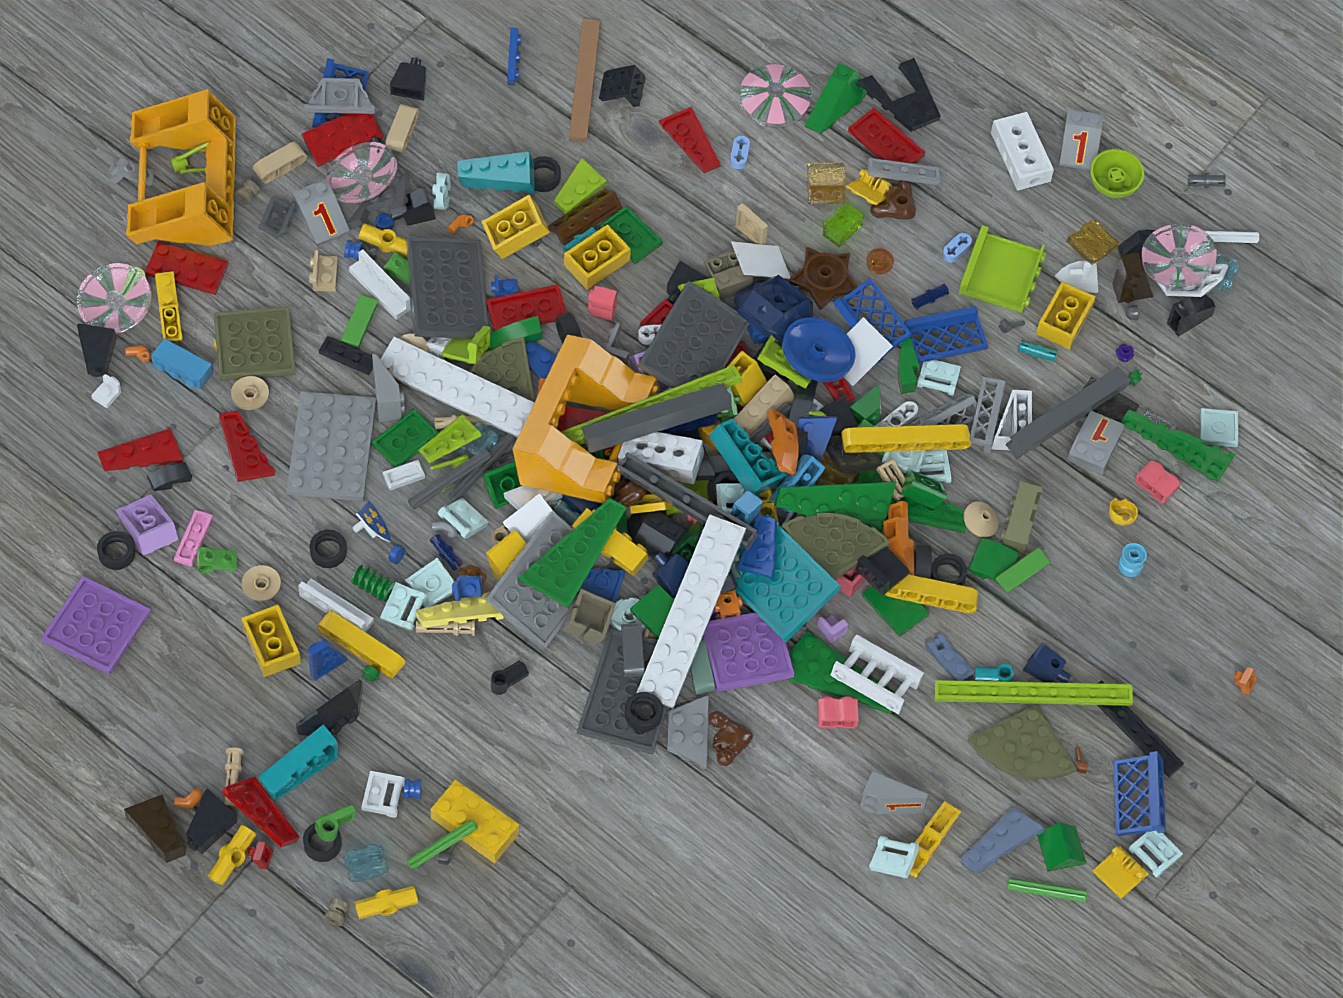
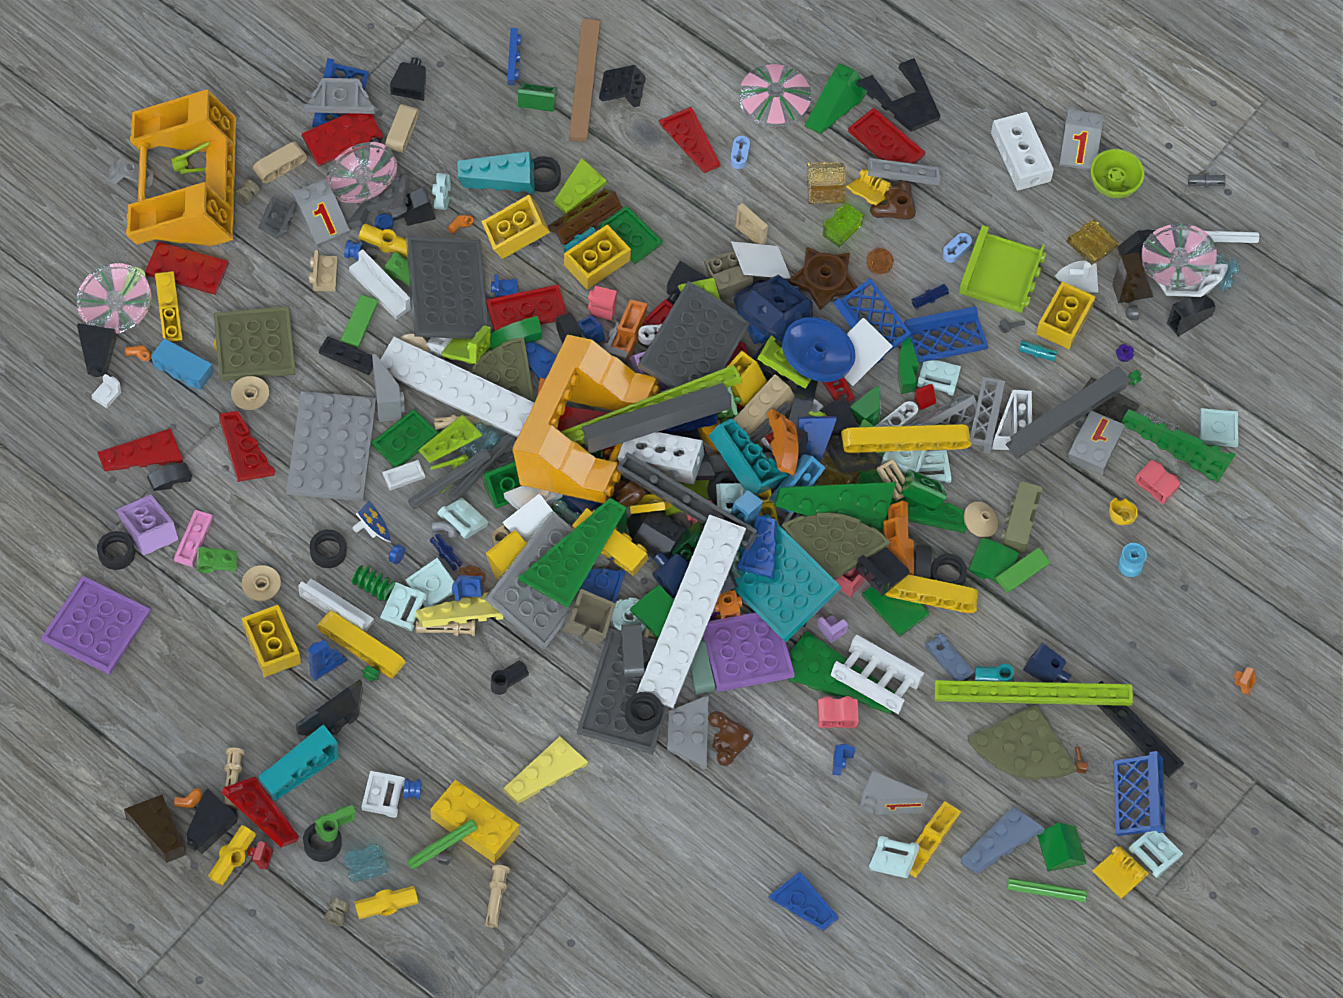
(497, 886): none -> tan pin
(537, 97): none -> green slope
(550, 766): none -> light yellow wing
(591, 329): none -> blue bracket
(629, 327): none -> orange slope
(804, 901): none -> blue wing
(840, 756): none -> blue bracket
(925, 397): none -> red slope

